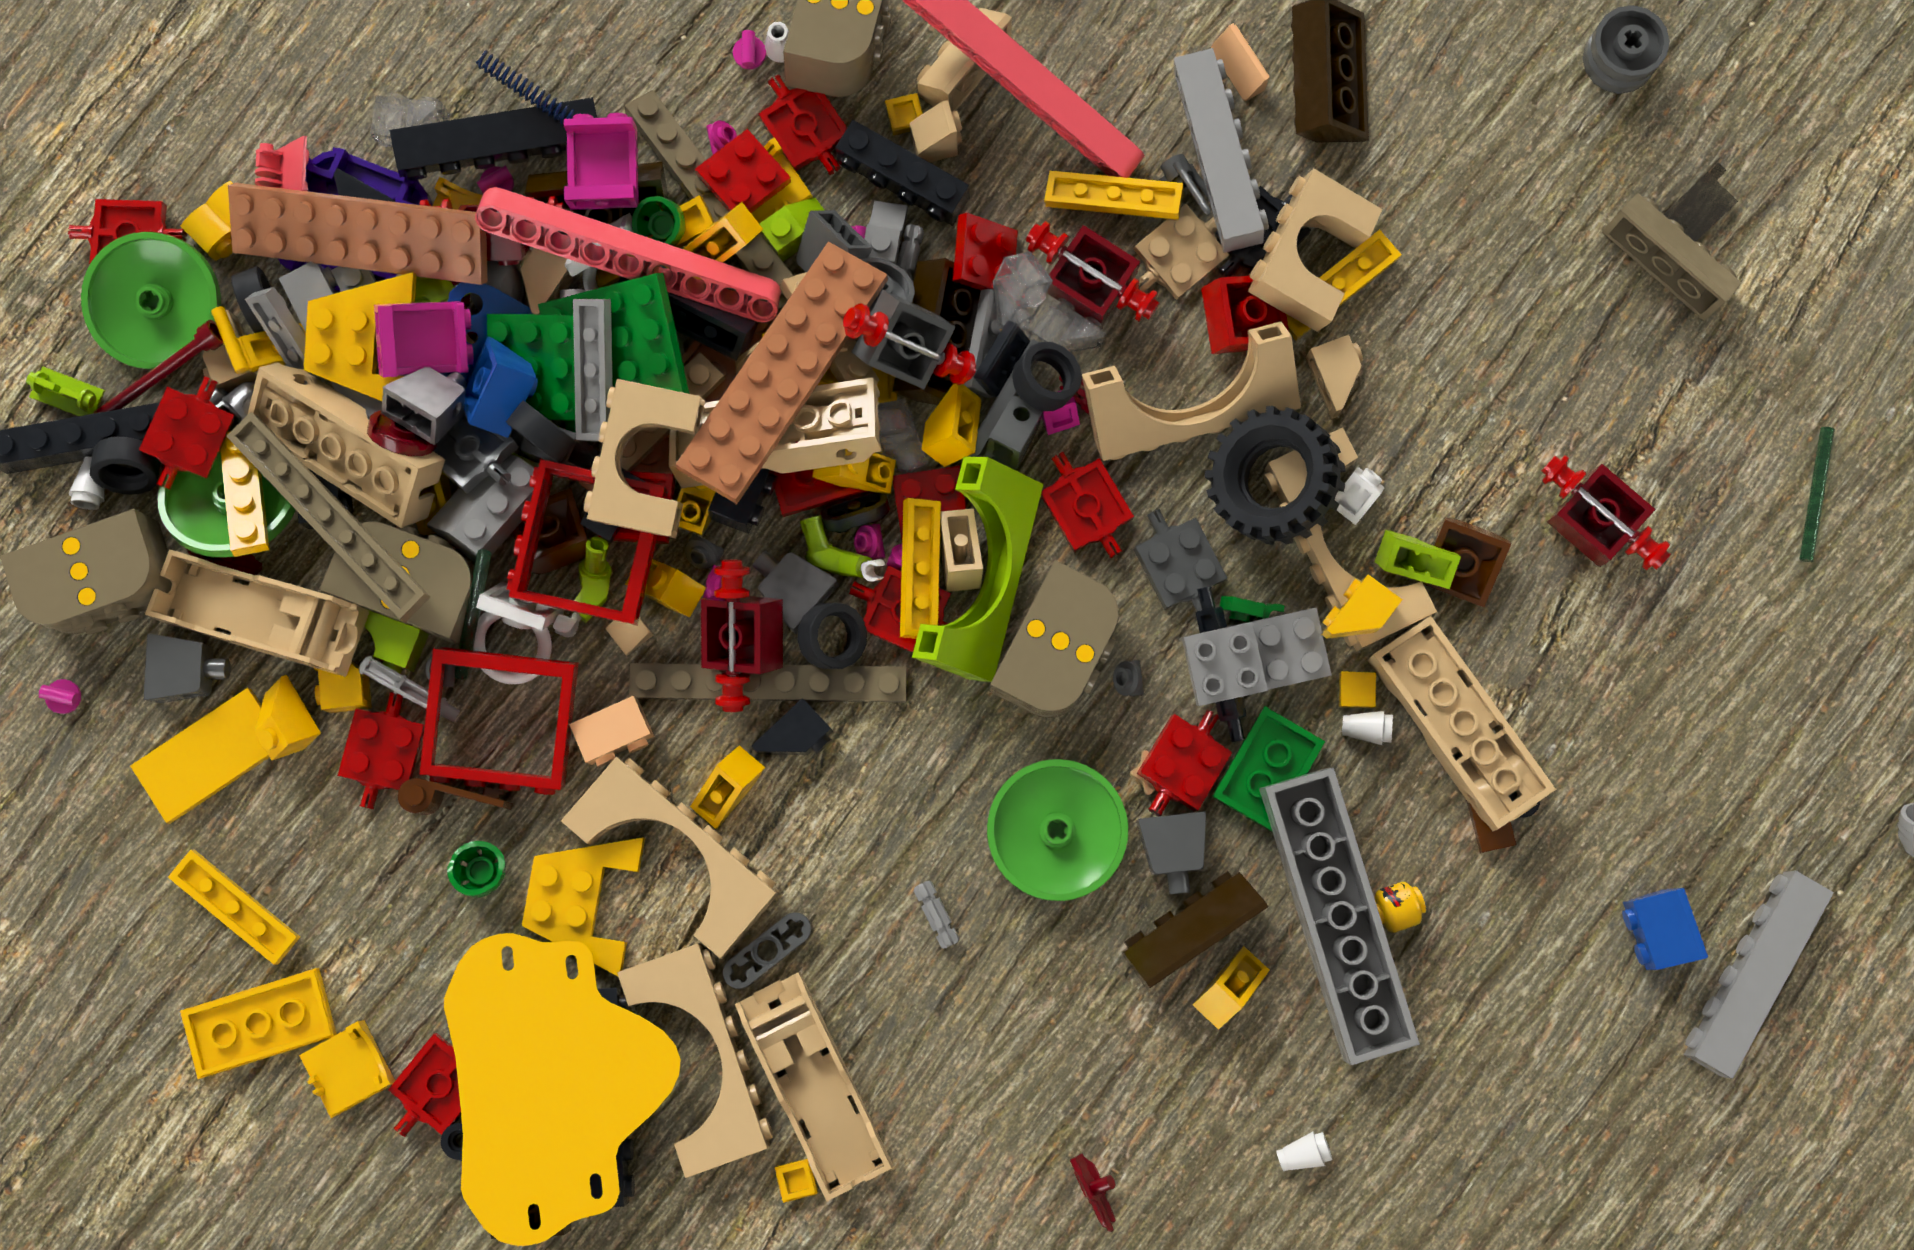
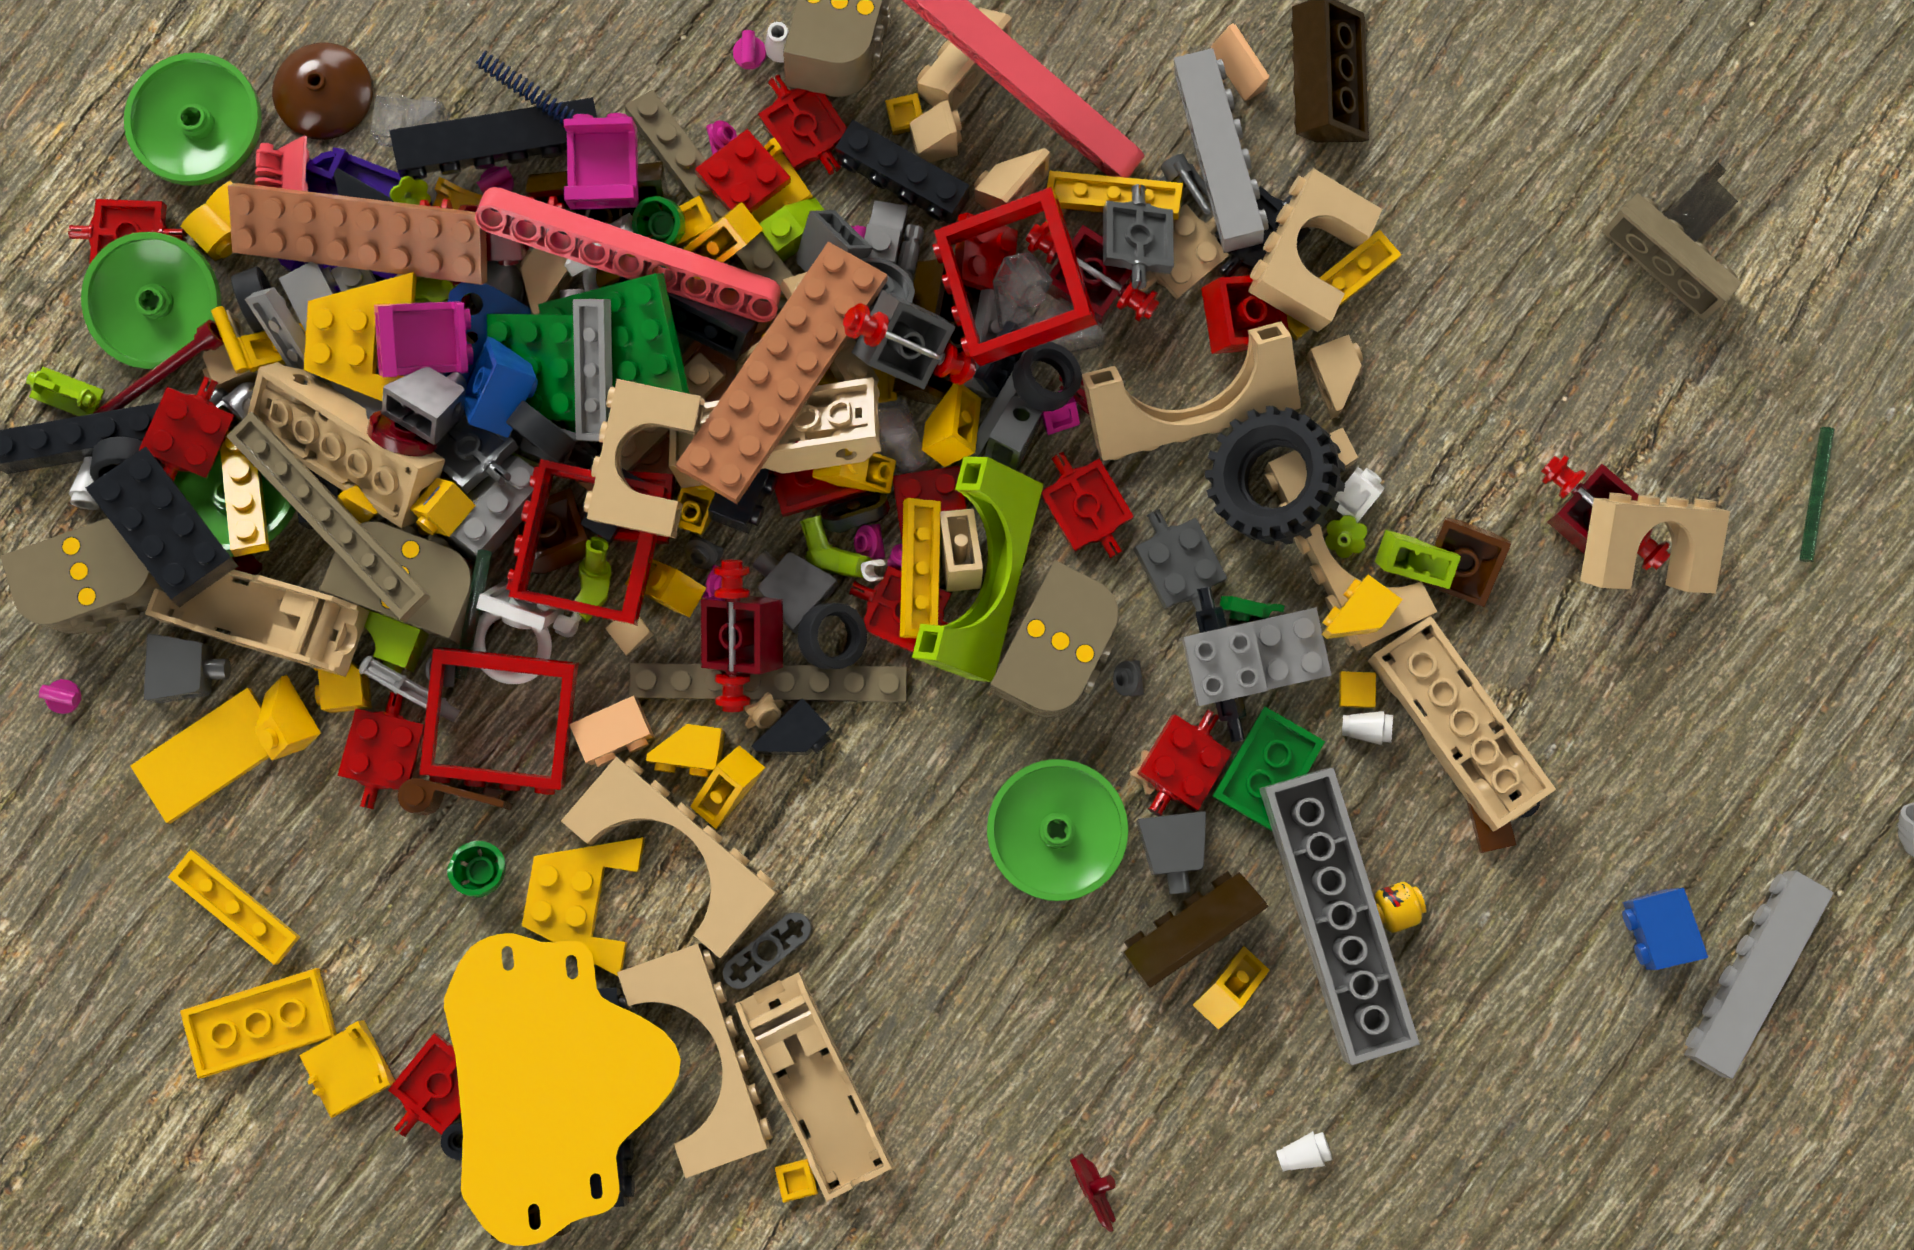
(161, 527): none -> black brick
(192, 119): none -> bright green dish
(332, 105): none -> reddish brown dish
(357, 504): none -> yellow slope
(410, 191): none -> lime plant
(442, 507): none -> yellow brick
(690, 748): none -> yellow slope
(764, 713): none -> tan plate
(936, 914): light grey axle -> none
(1012, 179): none -> tan slope
(1035, 334): none -> red window
(1138, 237): none -> dark grey plate
(1348, 528): none -> lime plant
(1621, 524): none -> tan arch
(1626, 49): dark grey wheel -> none

